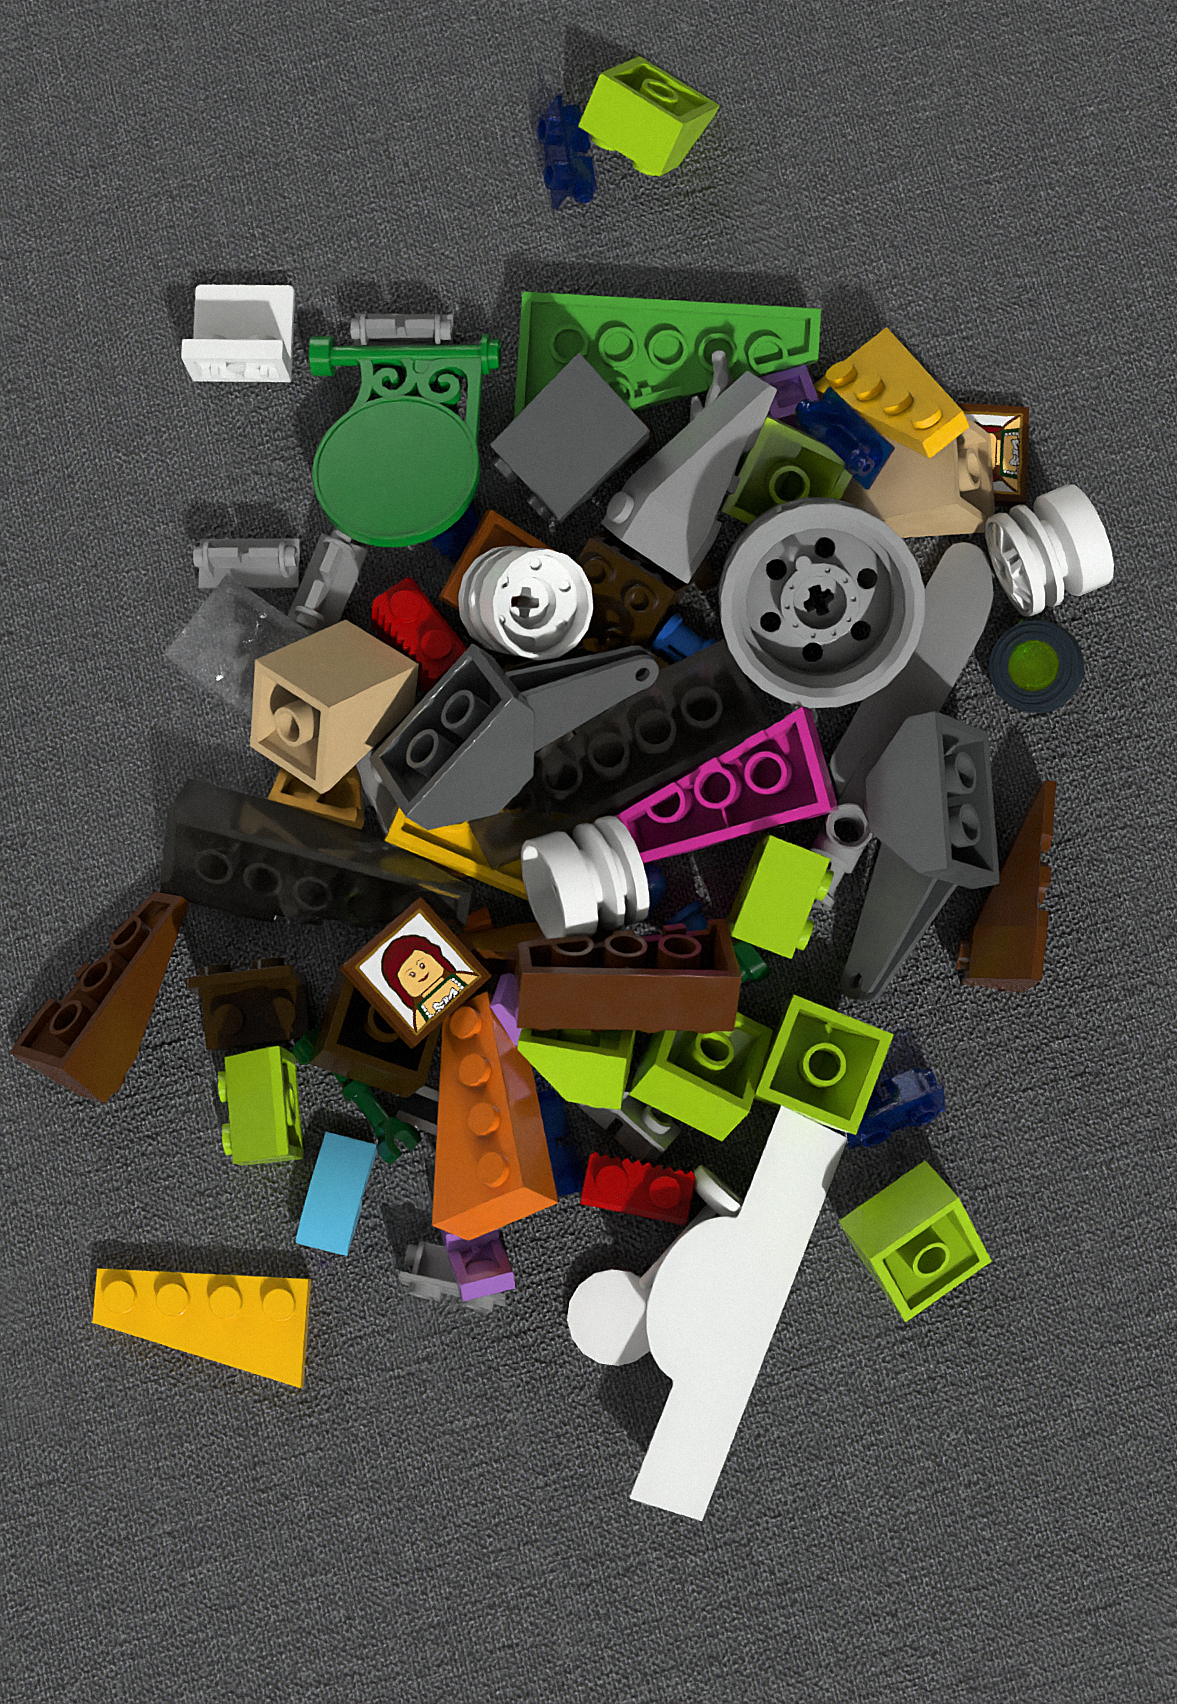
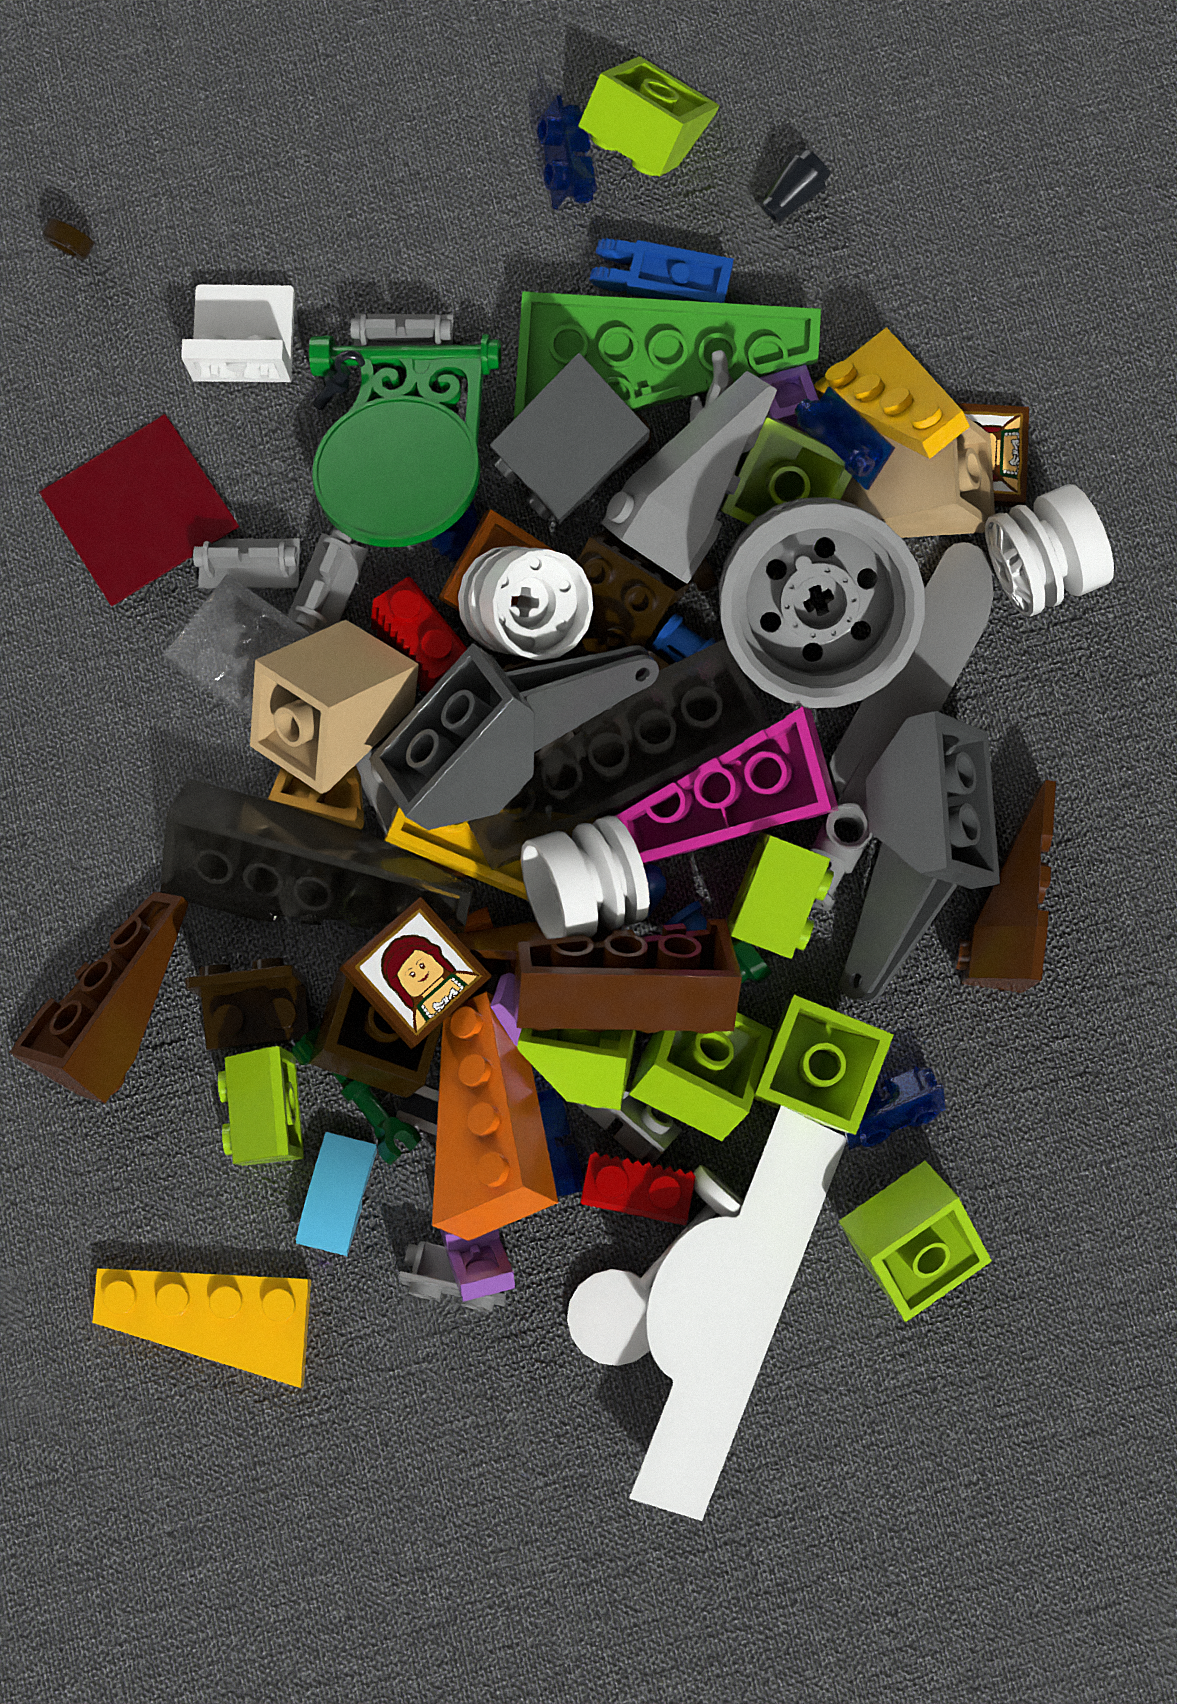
(67, 239): none -> dark brown tile
(138, 509): none -> dark red piece
(337, 380): none -> black hand
(663, 271): none -> blue hinge
(795, 184): none -> black cone
(1036, 666): black wheel -> none

